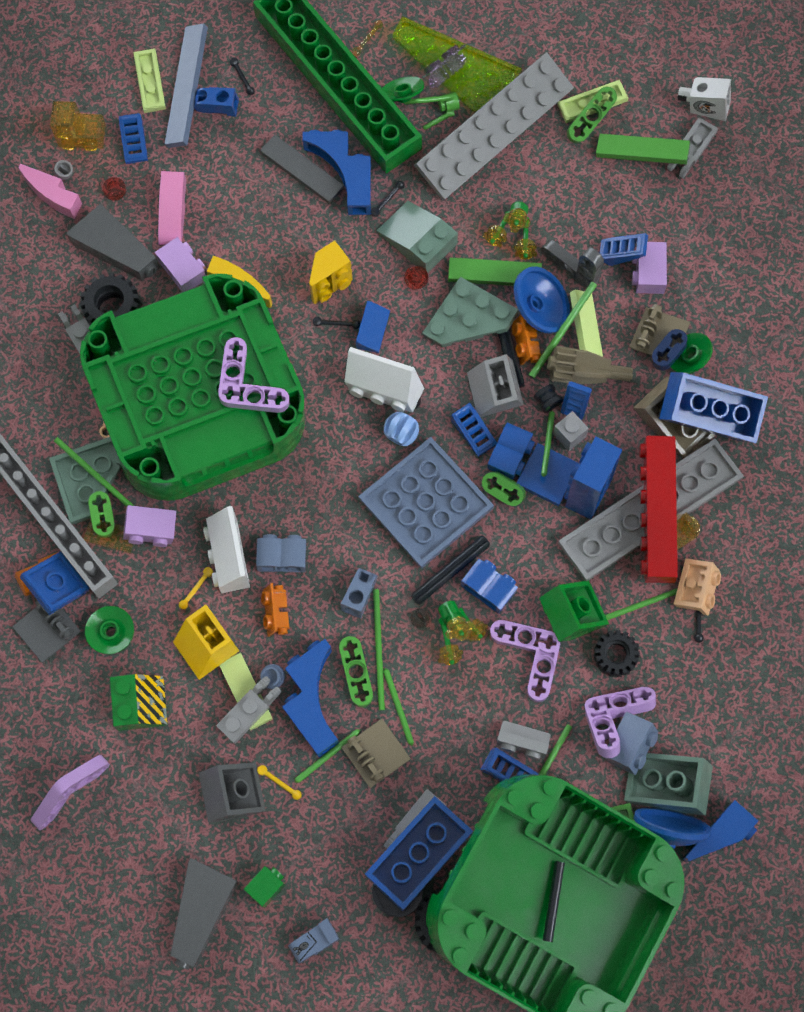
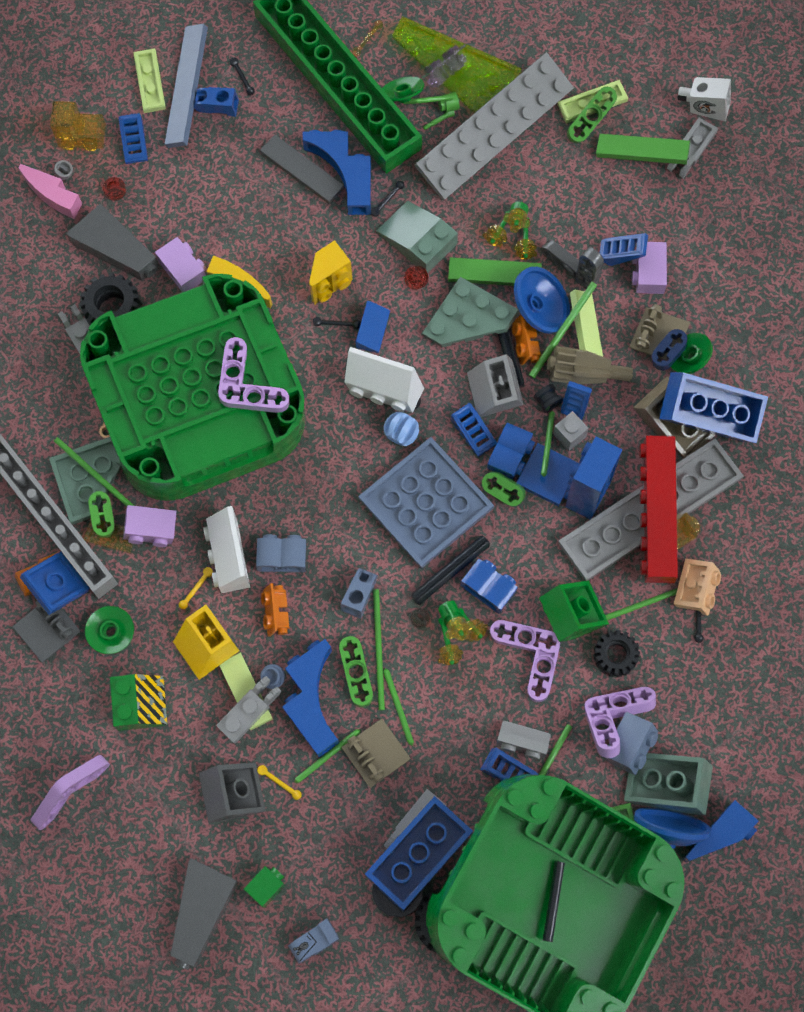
(171, 206): bright pink slope -> none

